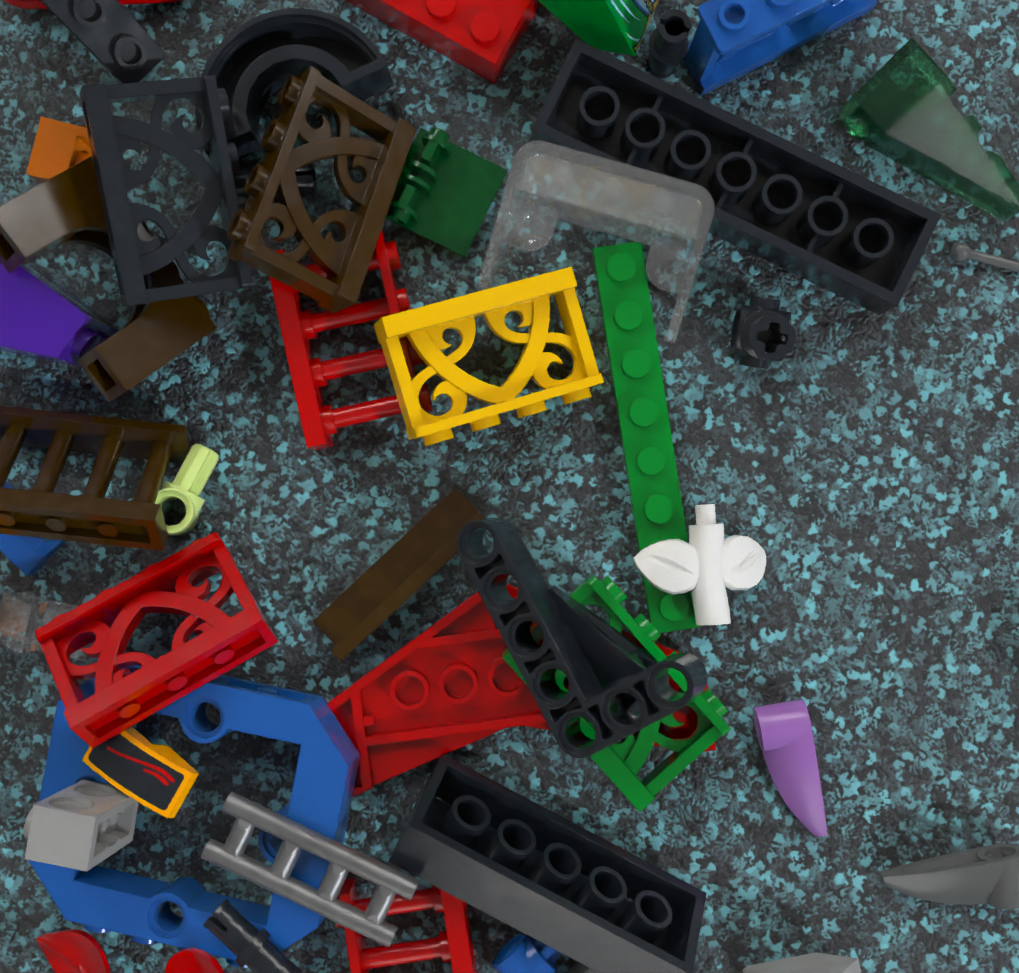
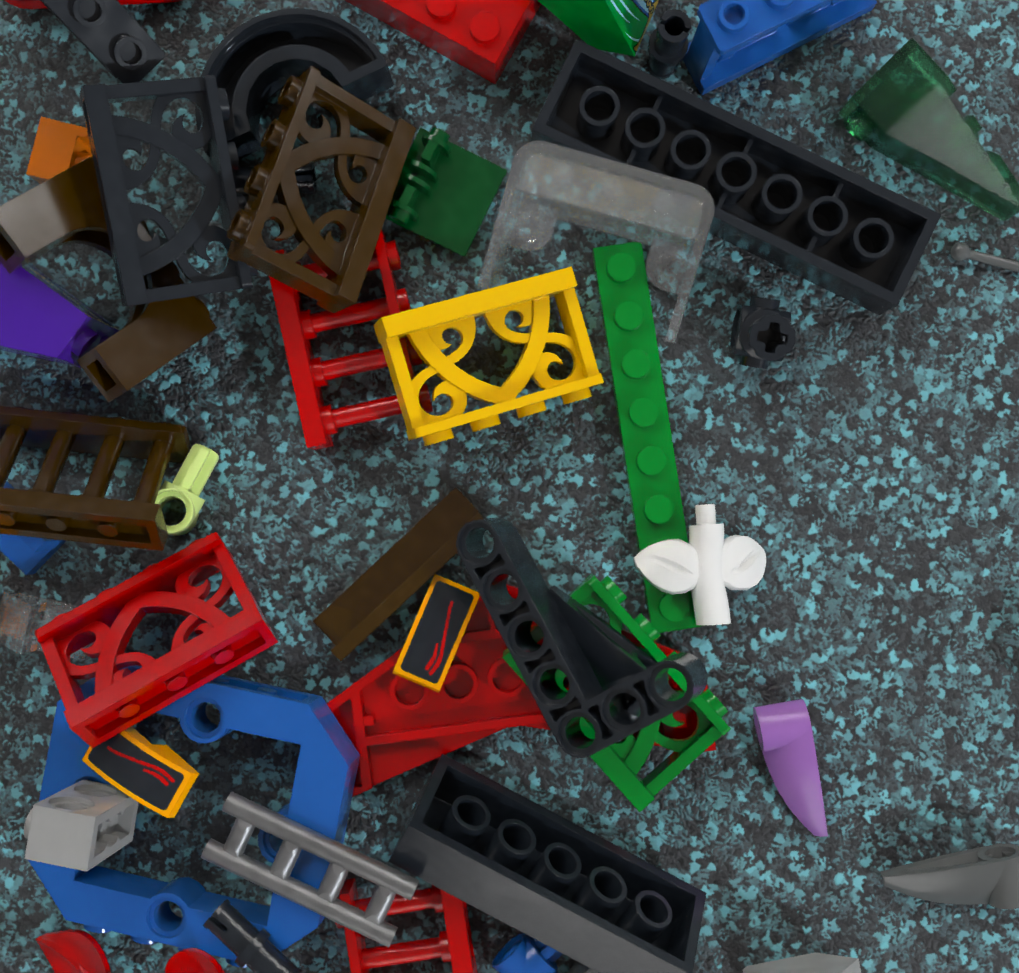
(436, 633): none -> black slope

